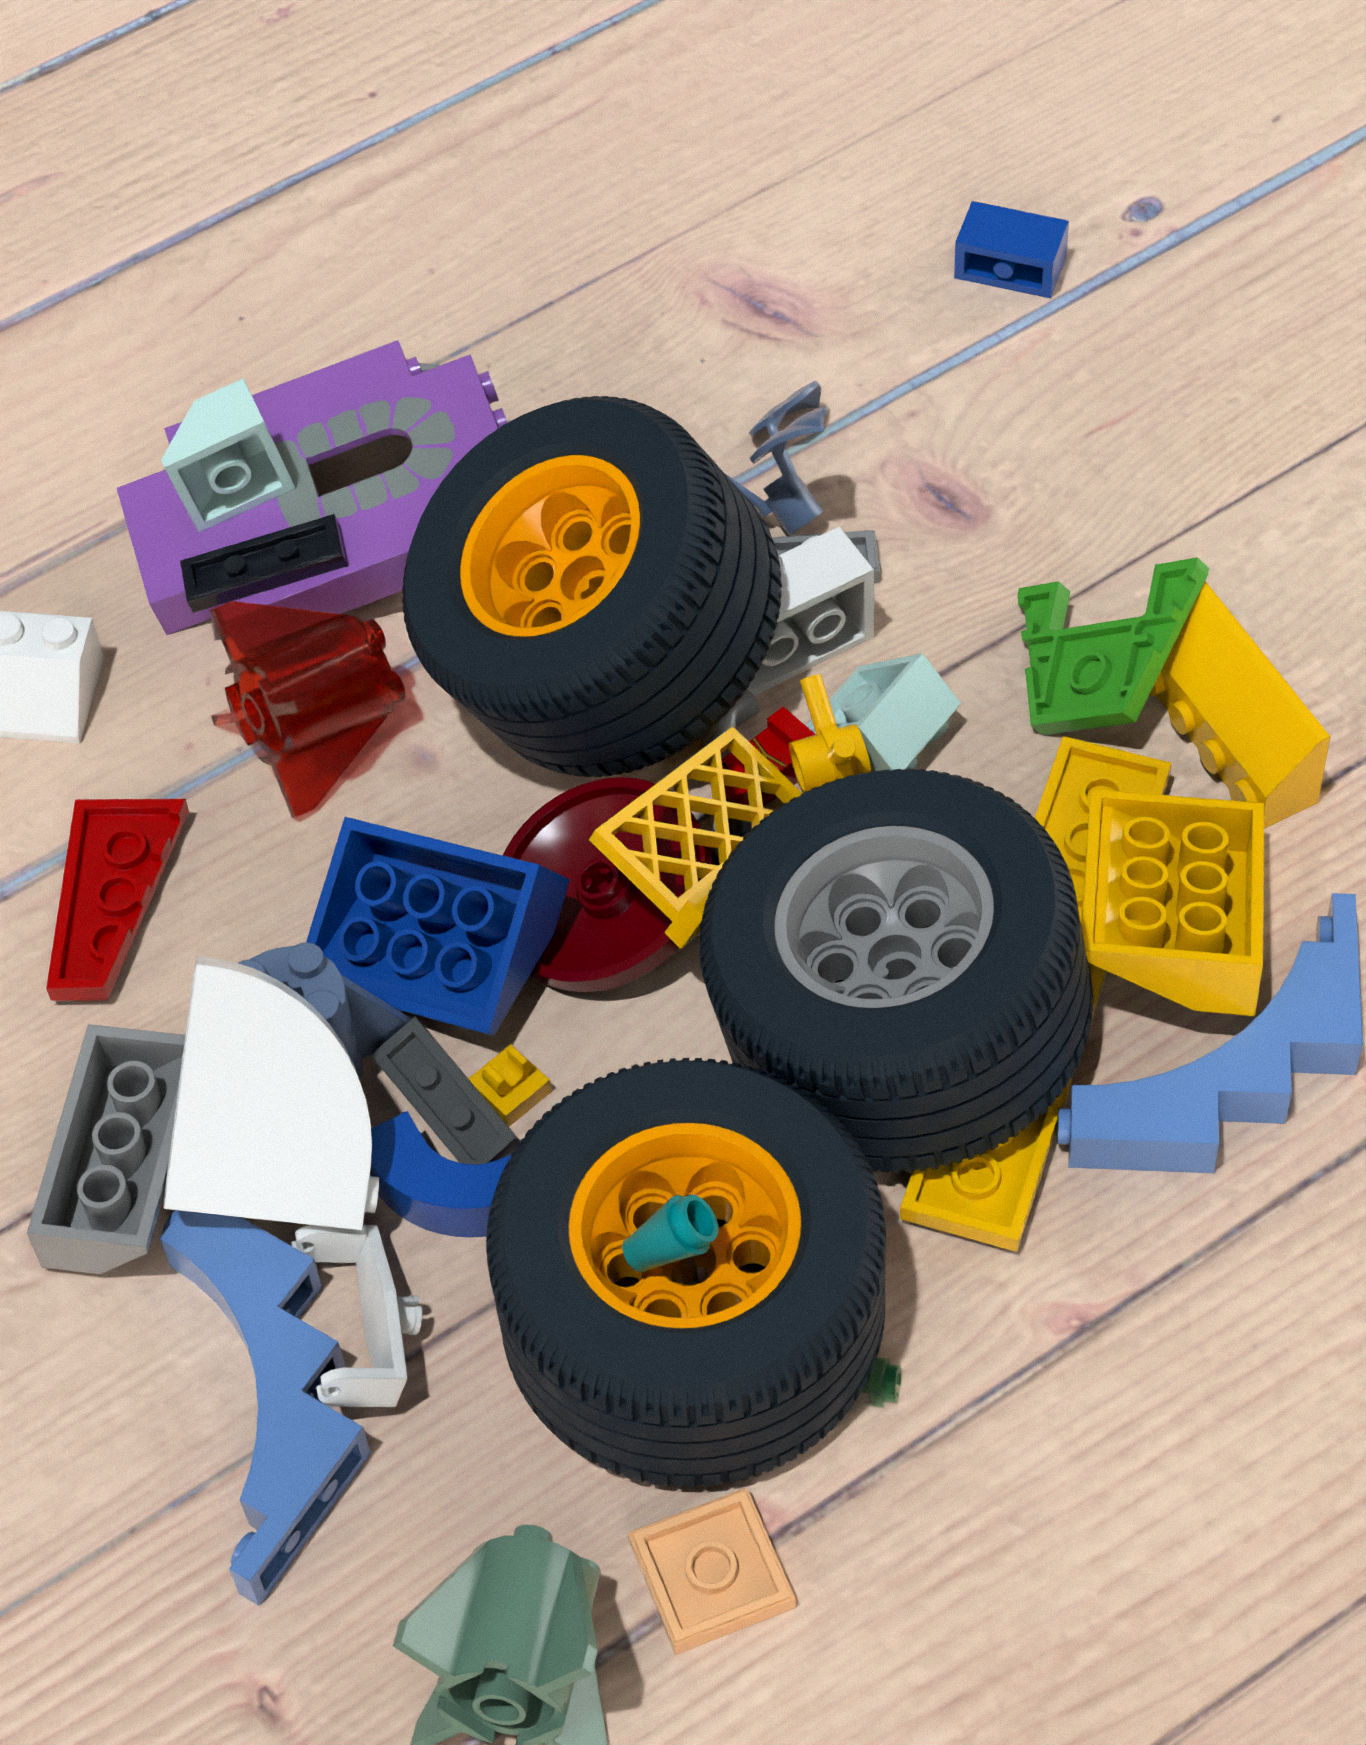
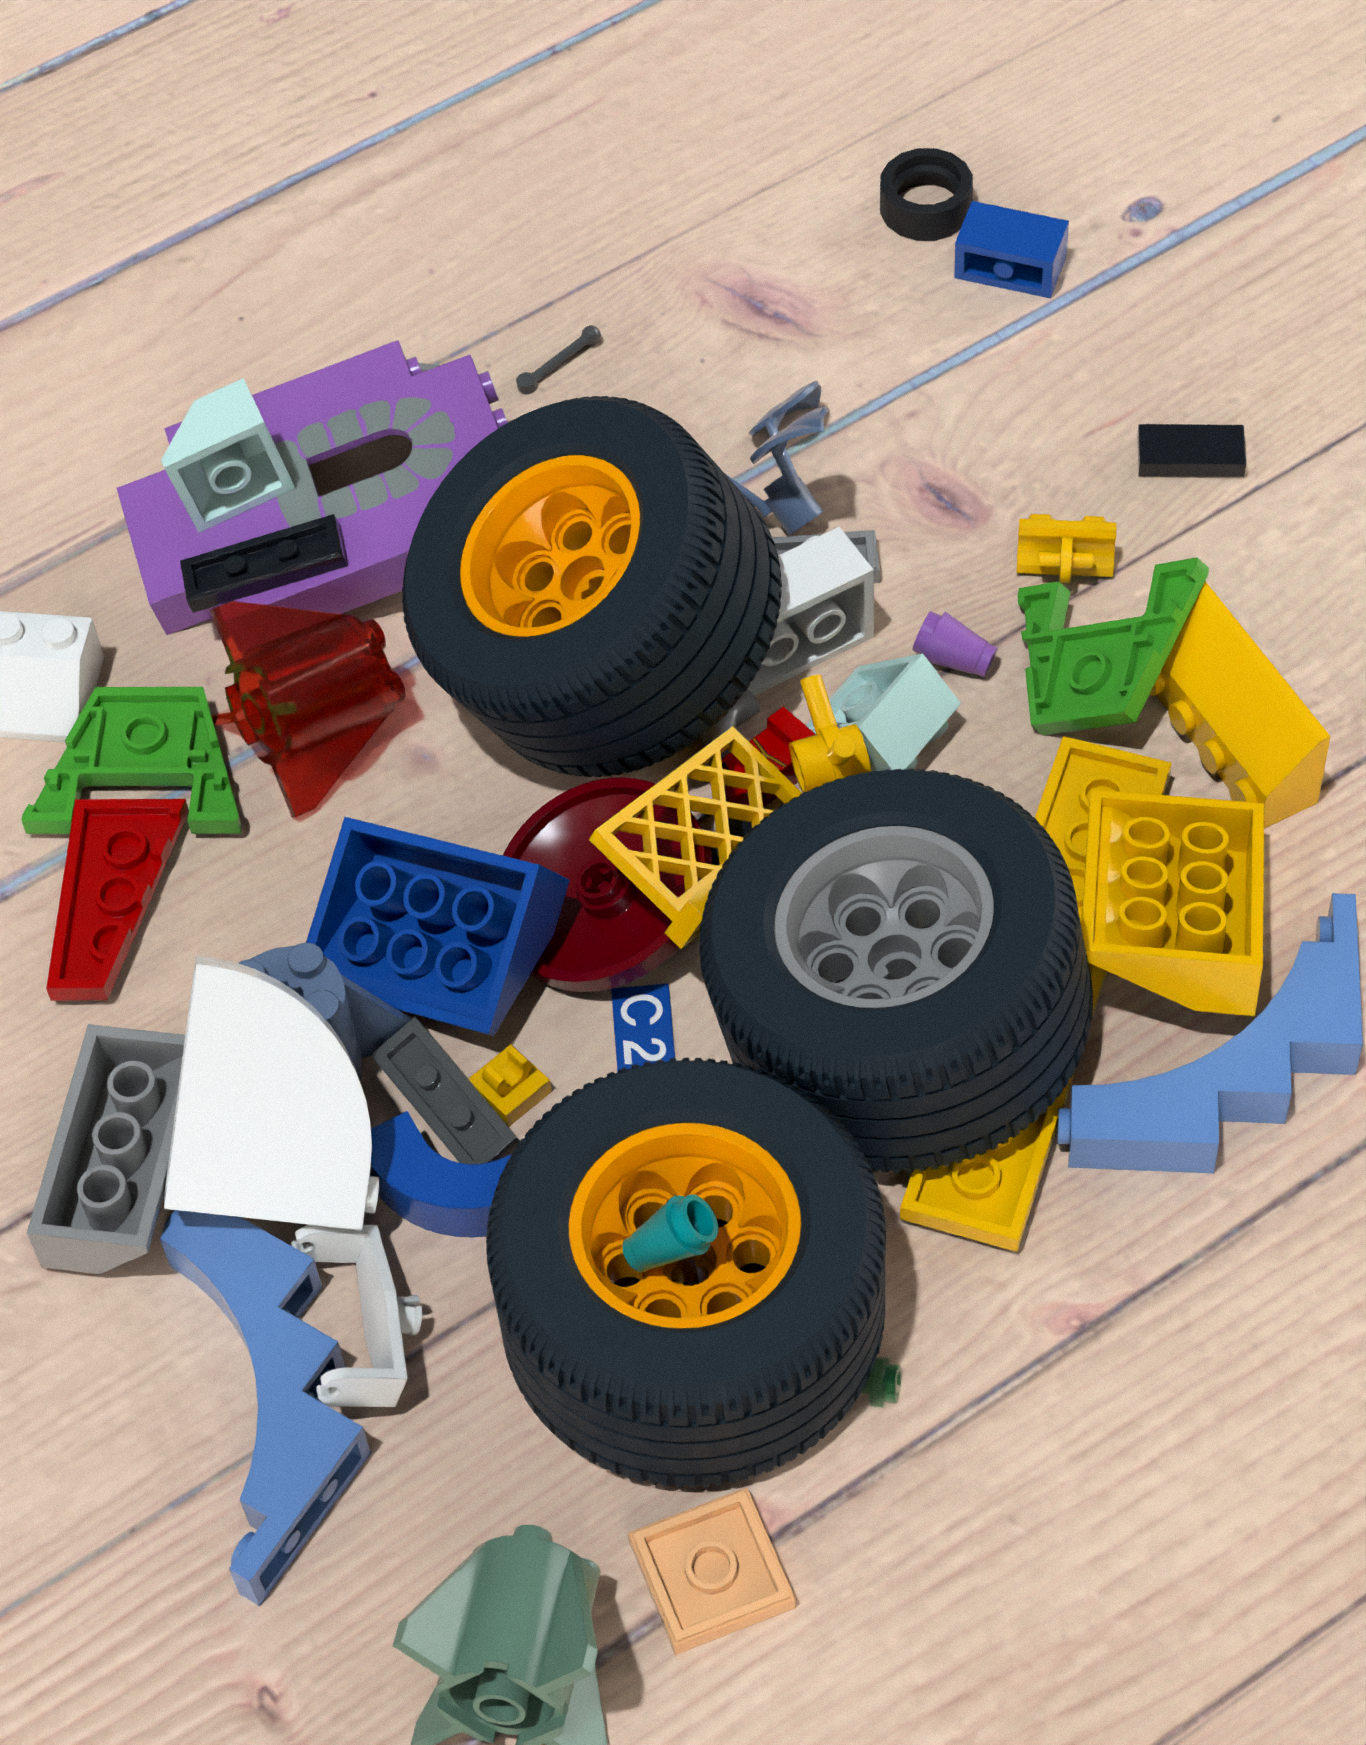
(140, 741): none -> bright green wing
(528, 381): none -> dark grey hinge
(642, 1025): none -> blue sticker
(919, 167): none -> black tyre
(953, 645): none -> medium lavender cone
(1066, 547): none -> yellow hips
(1191, 450): none -> black tile

